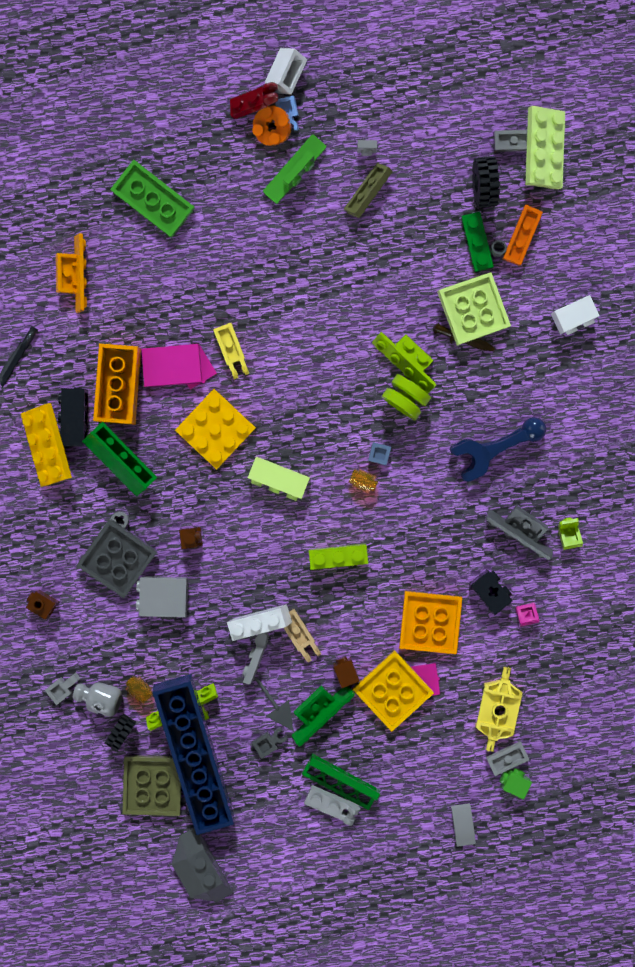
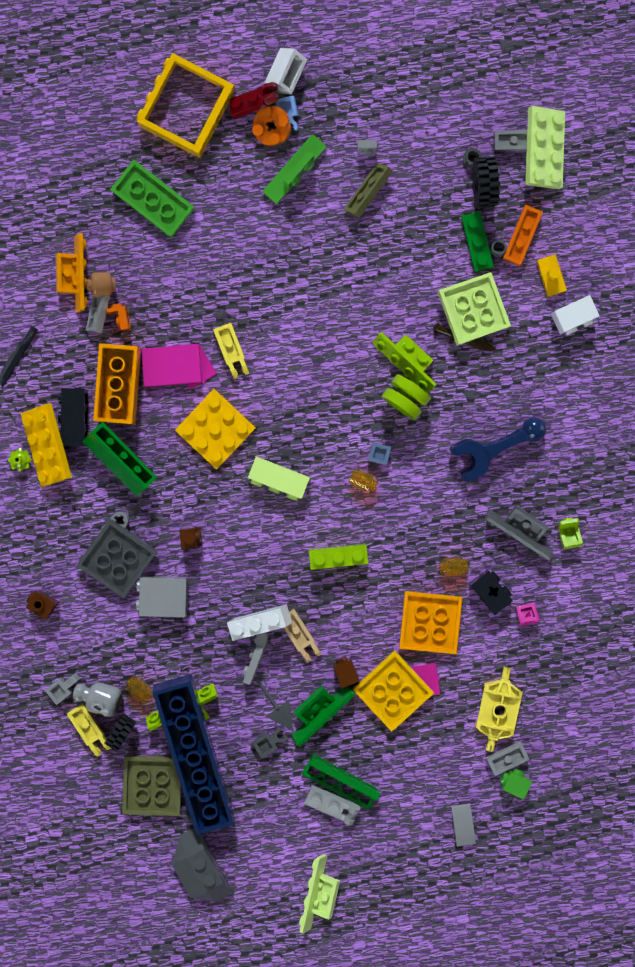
(19, 459): none -> lime plant
(88, 728): none -> light yellow hinge
(97, 314): none -> light grey plate
(101, 284): none -> medium nougat head
(123, 319): none -> orange bracket
(198, 148): none -> yellow window
(321, 895): none -> yellowish green bracket
(453, 566): none -> clear yellow brick
(470, 152): none -> dark grey plate
(551, 275): none -> yellow tile

